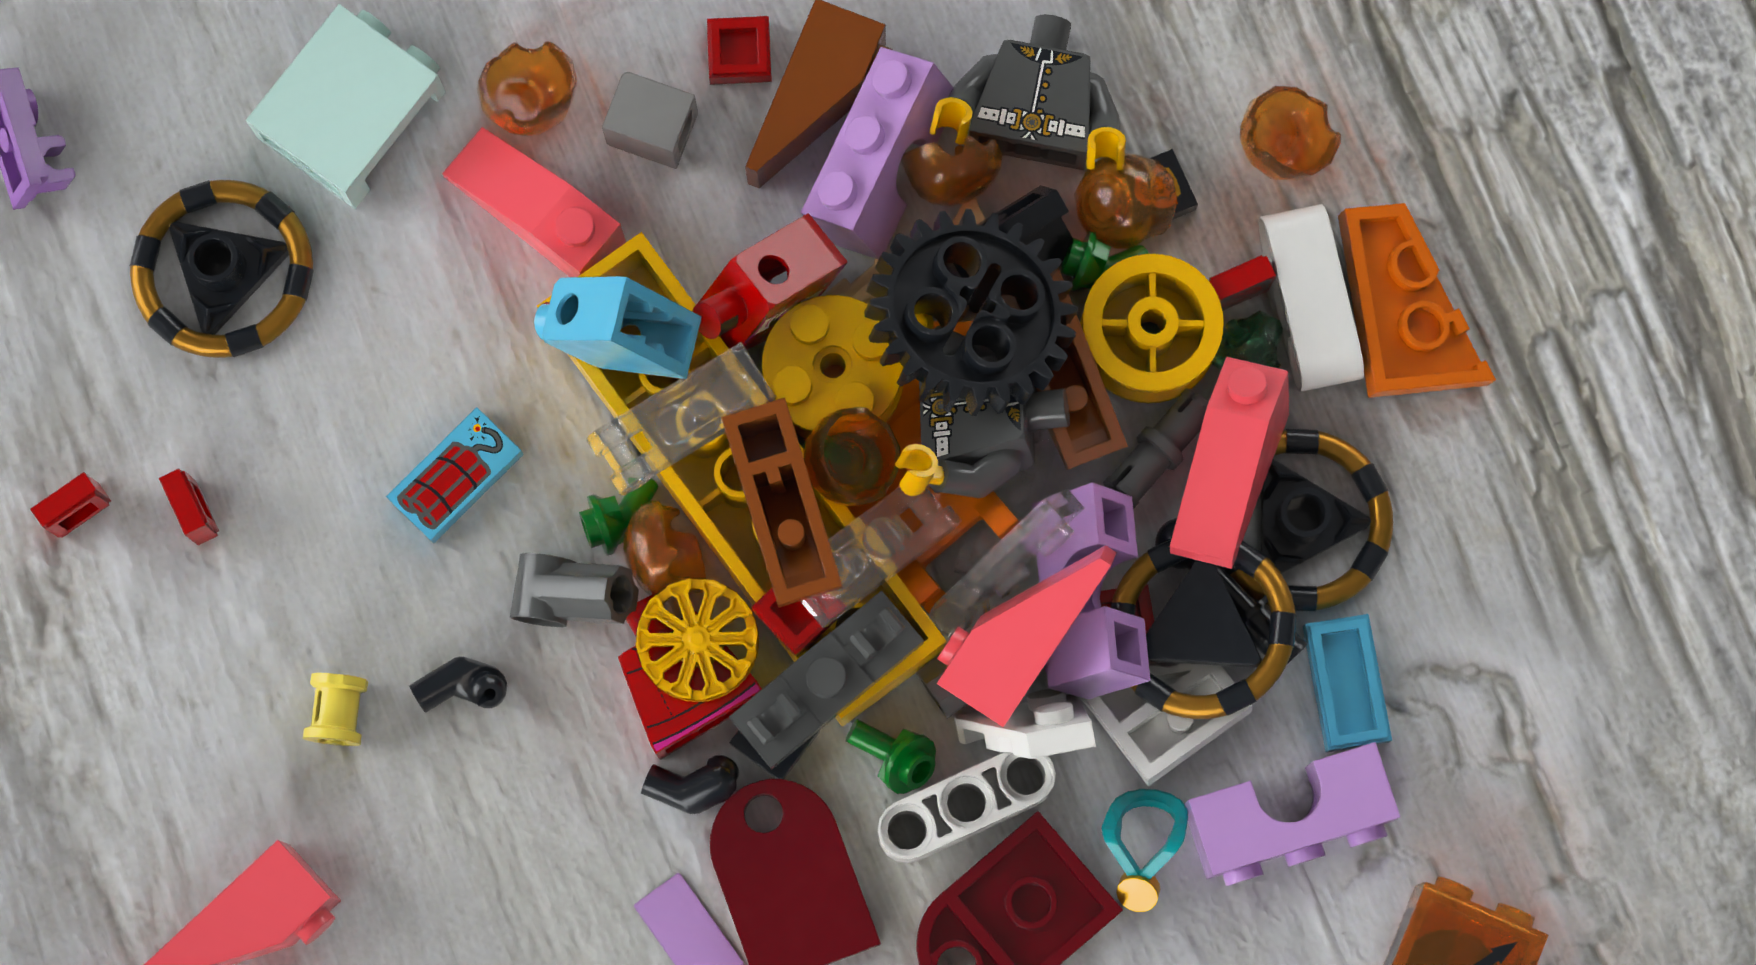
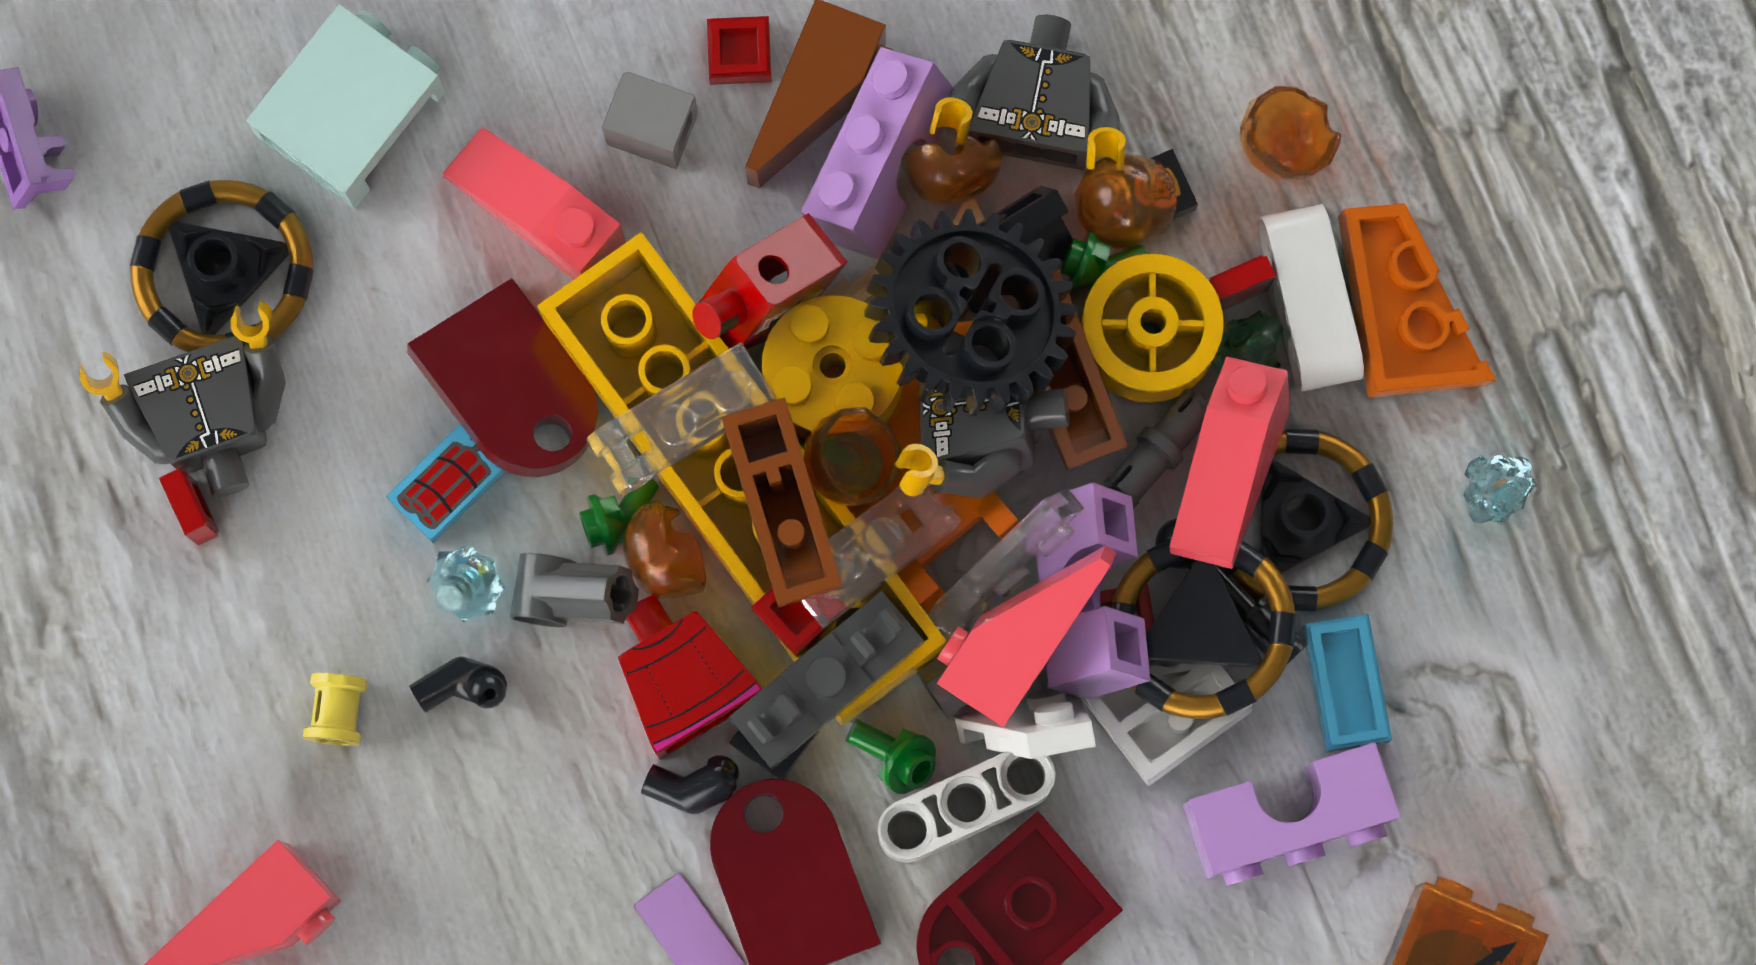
(71, 505): red tile -> none
(200, 404): none -> dark grey torso
(465, 583): none -> clear light blue piece
(506, 379): none -> dark red tile
(527, 88): clear orange hair -> none
(591, 311): medium azure torso -> none
(697, 640): yellow wheel -> none
(1138, 887): teal piece -> none
(1497, 487): none -> clear light blue piece

